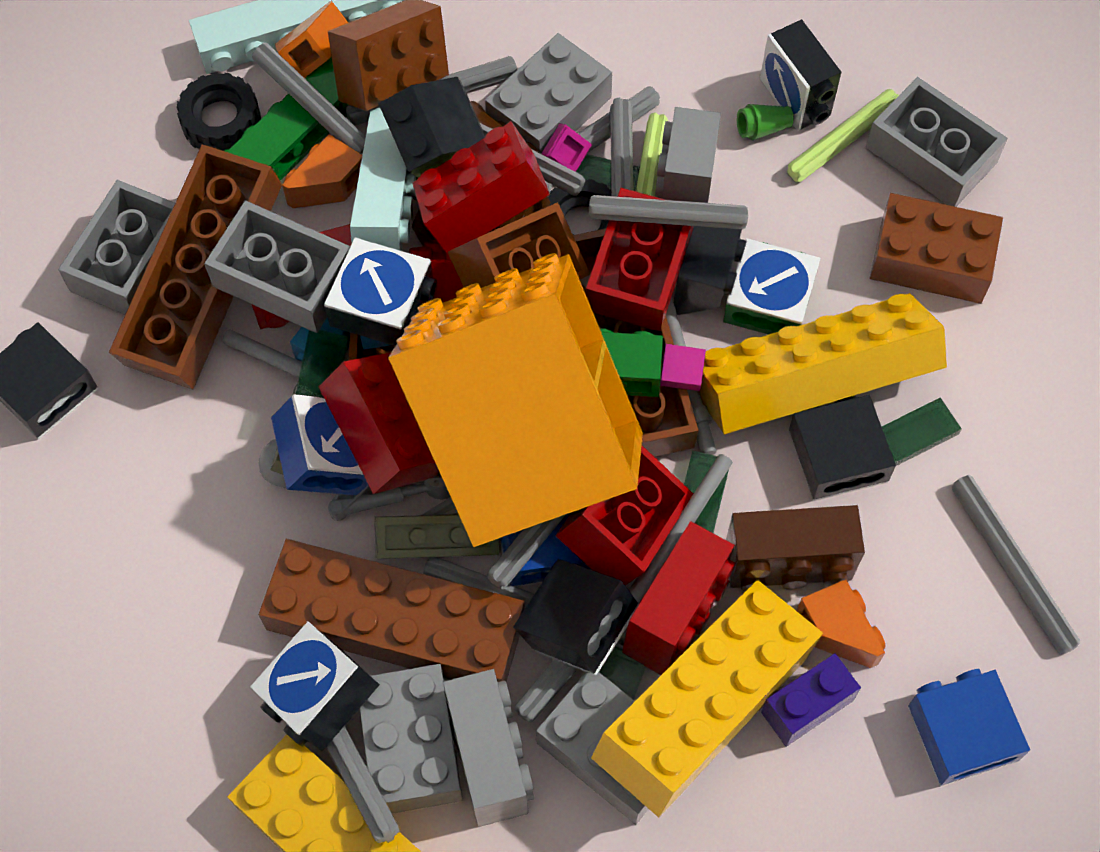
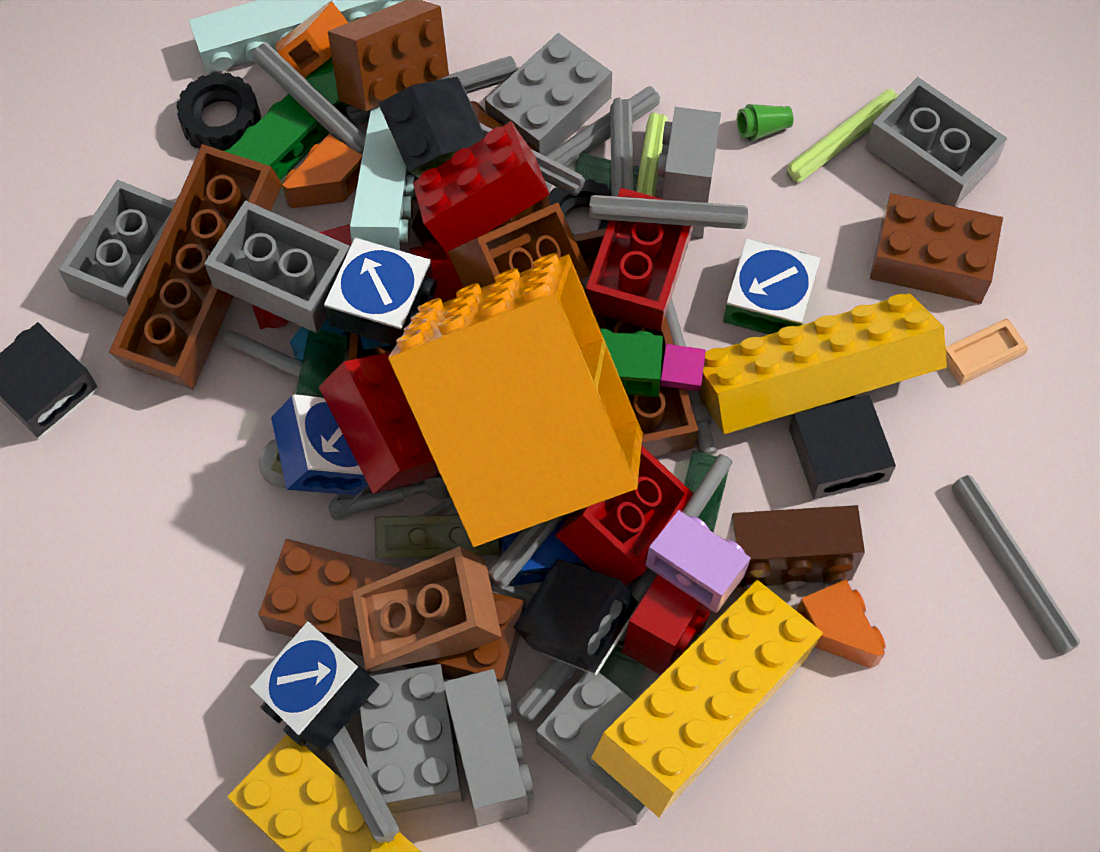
(427, 611): none -> nougat slope
(566, 147): dark pink tile -> none
(697, 560): none -> lavender brick
(707, 268): black slope -> none
(800, 74): piece -> none
(810, 699): dark purple brick -> none
(920, 430): clear green tile -> none
(967, 726): blue piece -> none
(984, 351): none -> light nougat tile

